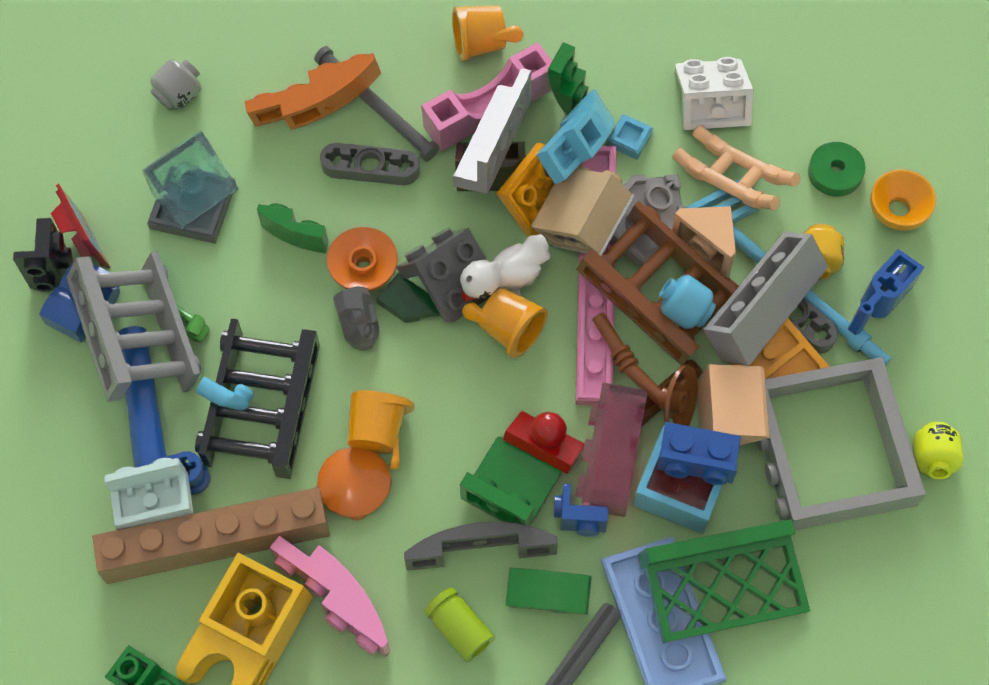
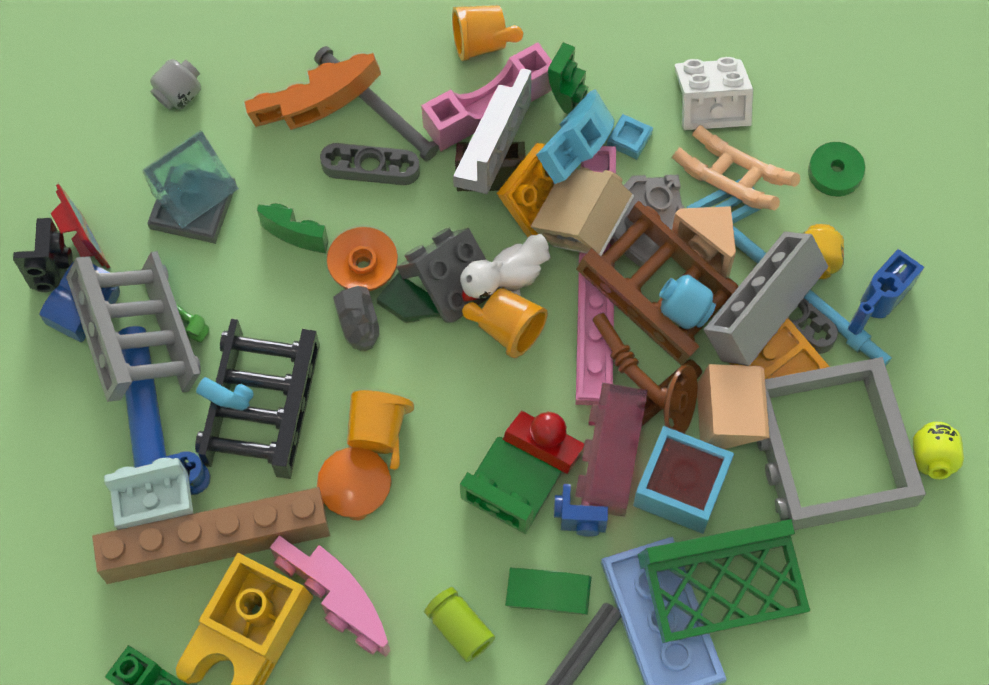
(530, 541): dark grey slope -> none
(699, 453): blue bracket -> none
(906, 188): light orange piece -> none

